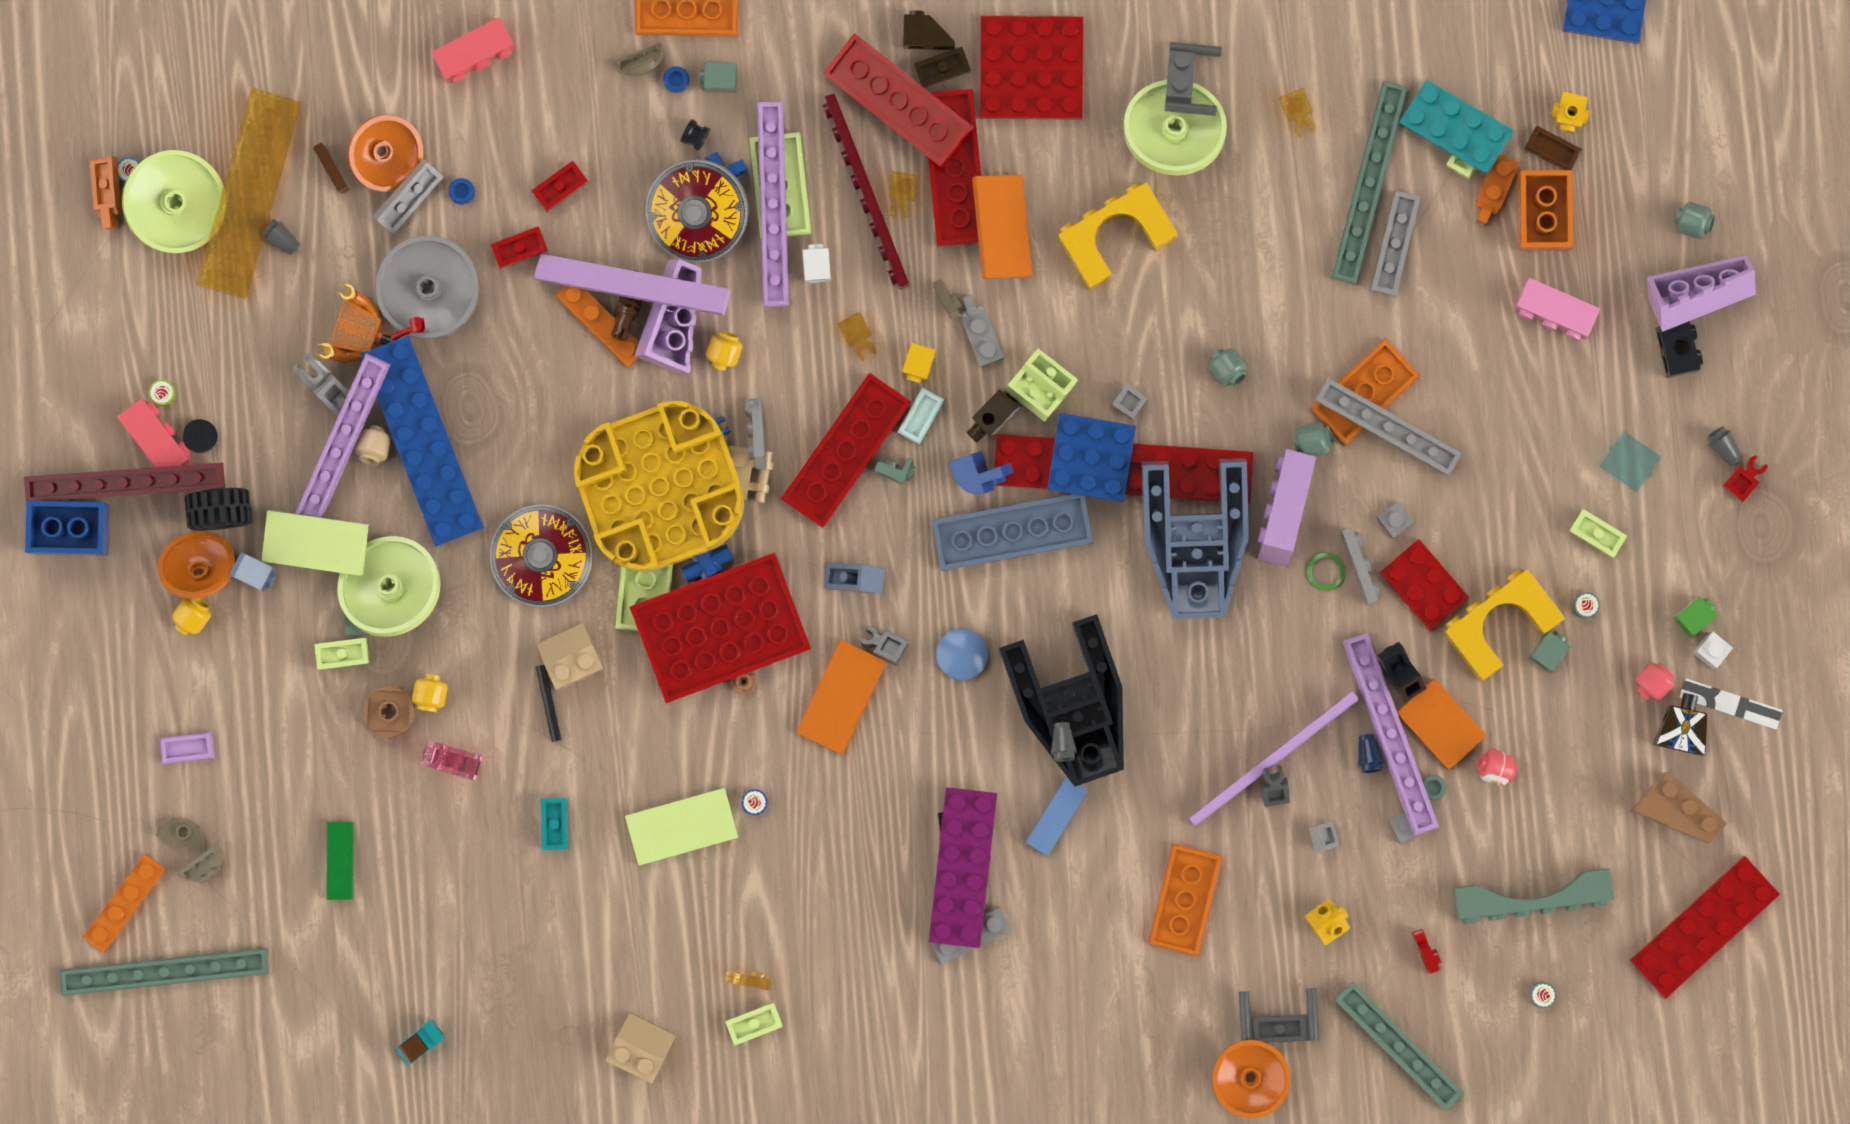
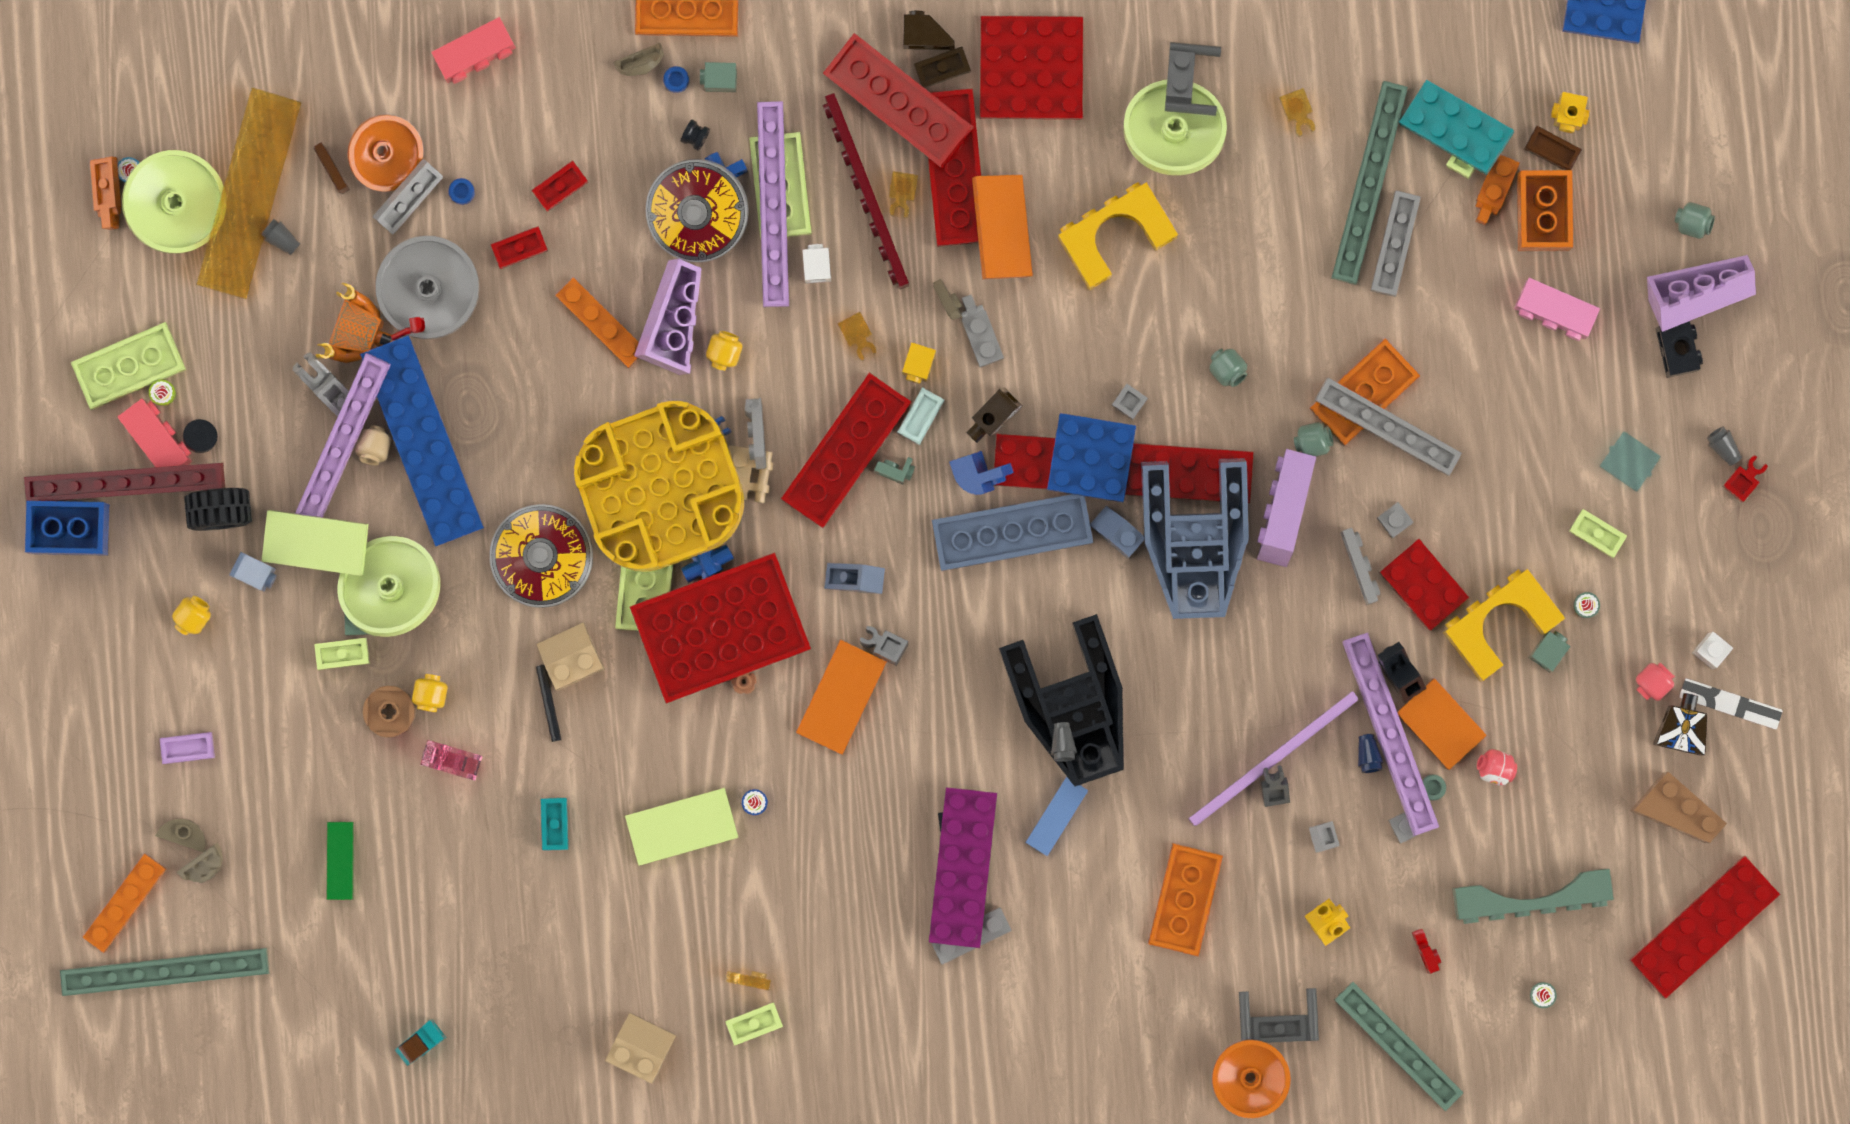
(128, 366): none -> yellowish green tile
(193, 555): orange dish -> none
(626, 312): reddish brown hinge -> none
(632, 284): lavender tile -> none
(962, 654): medium blue dish -> none
(1041, 385): yellowish green brick -> none
(1117, 531): none -> sand blue slope
(1316, 584): bright green piece -> none
(1695, 616): bright green brick -> none

